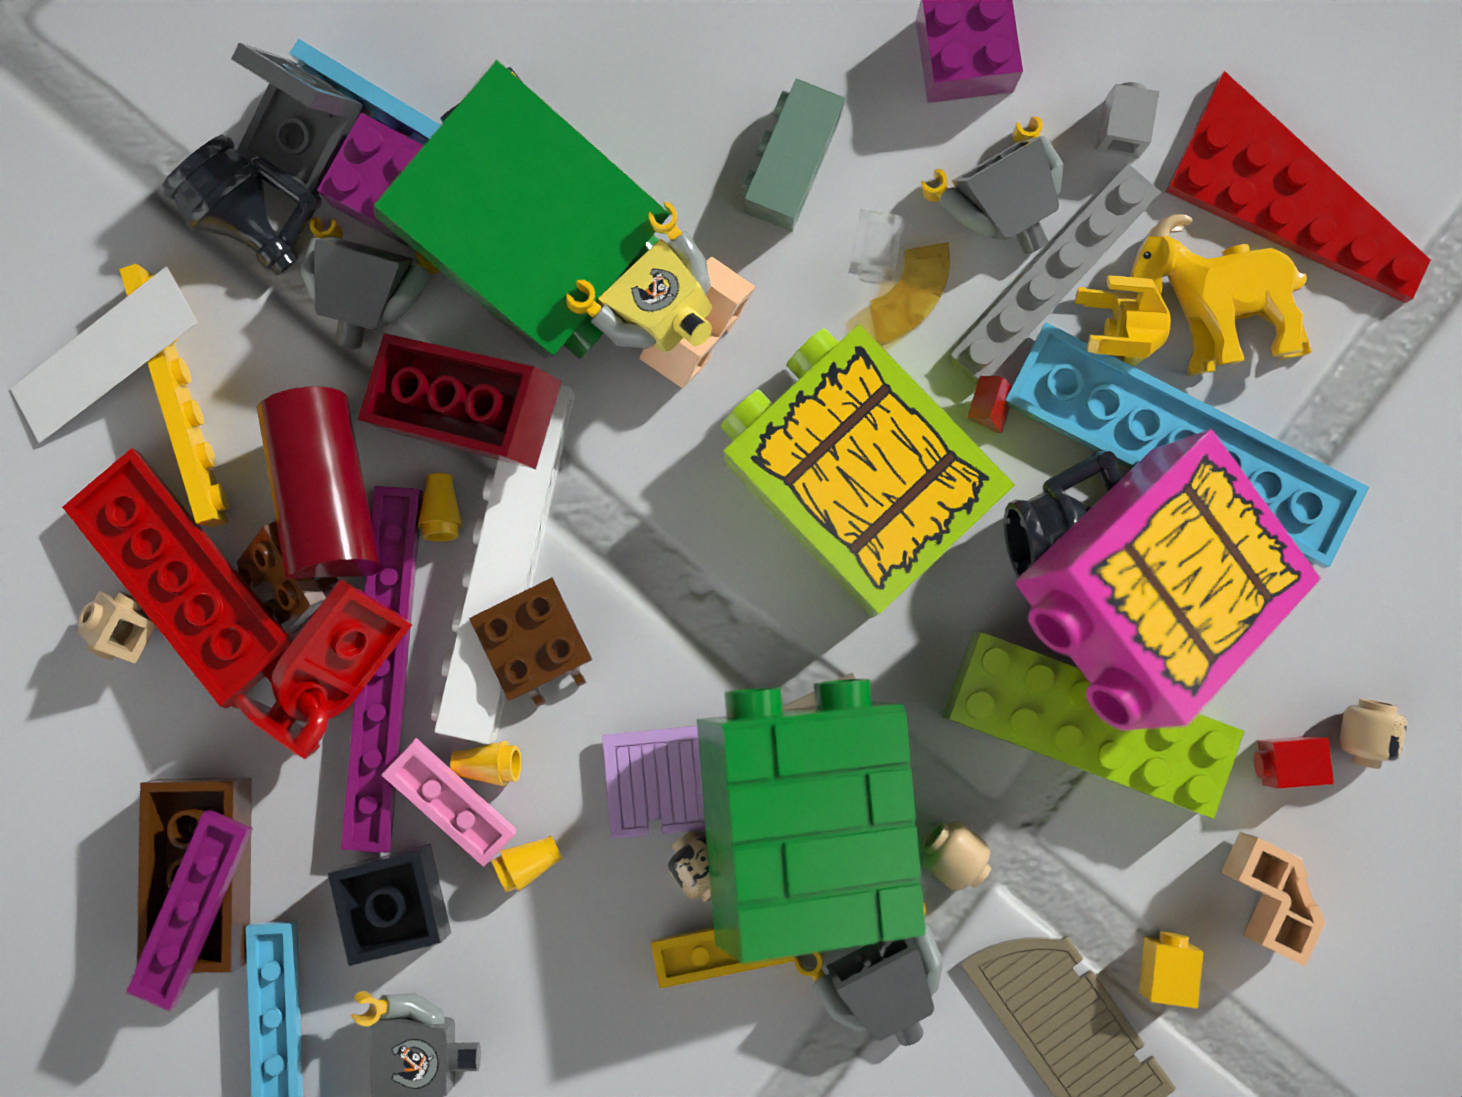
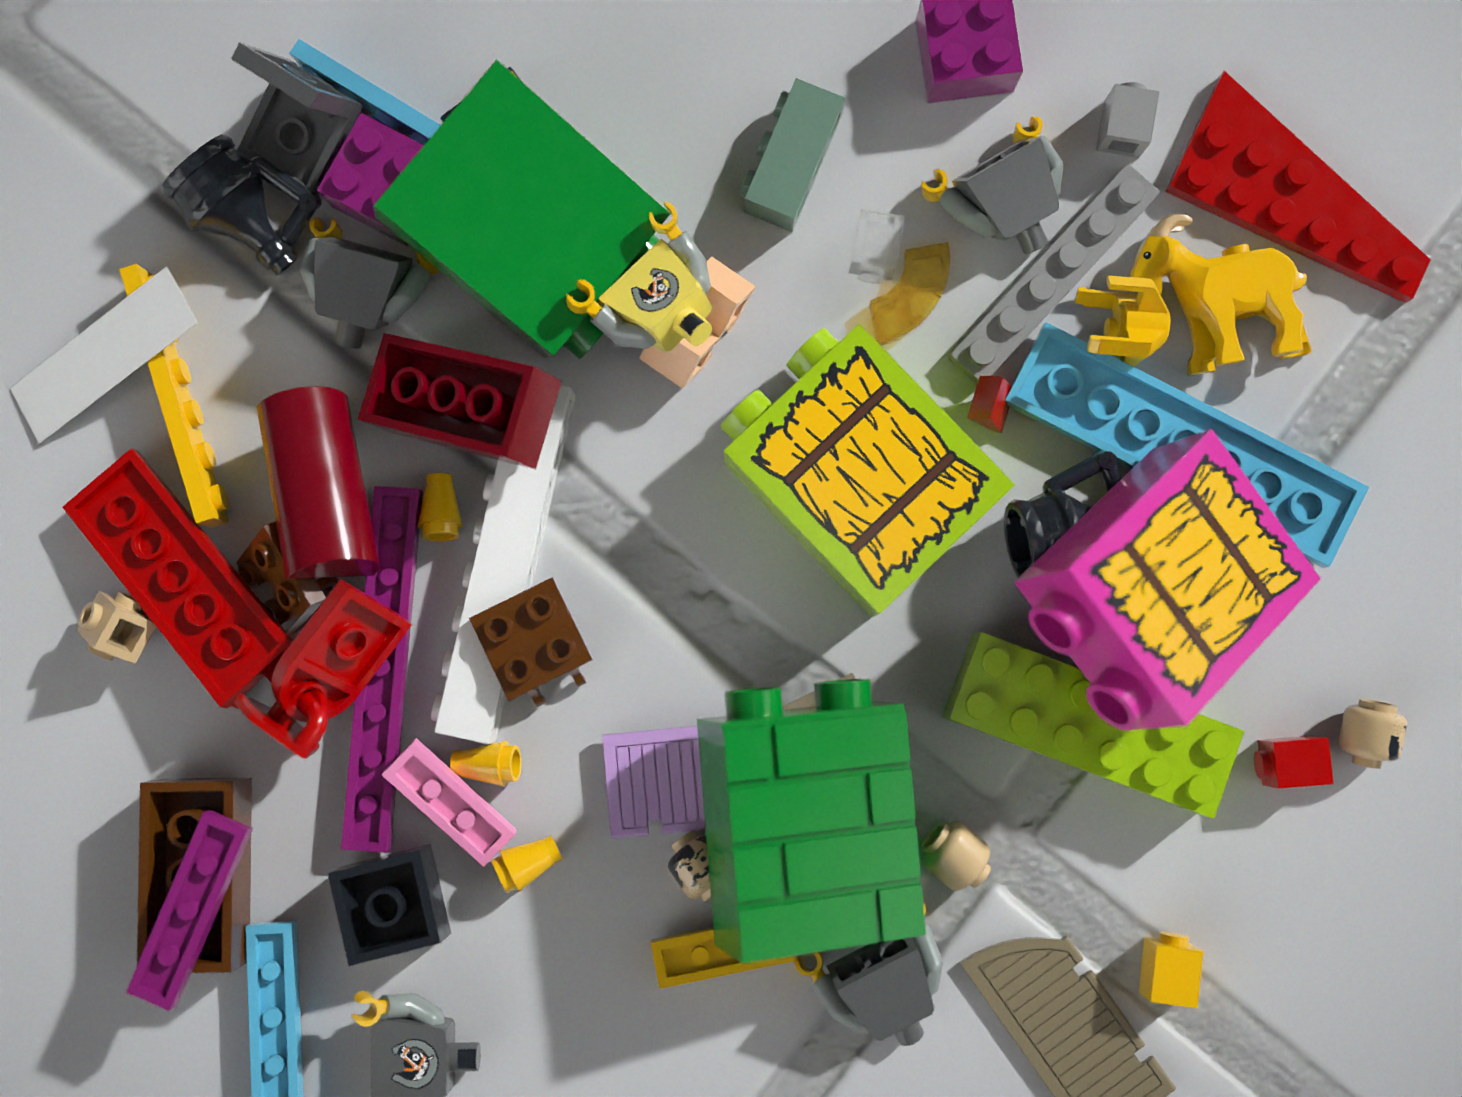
(1286, 912): light nougat brick -> none

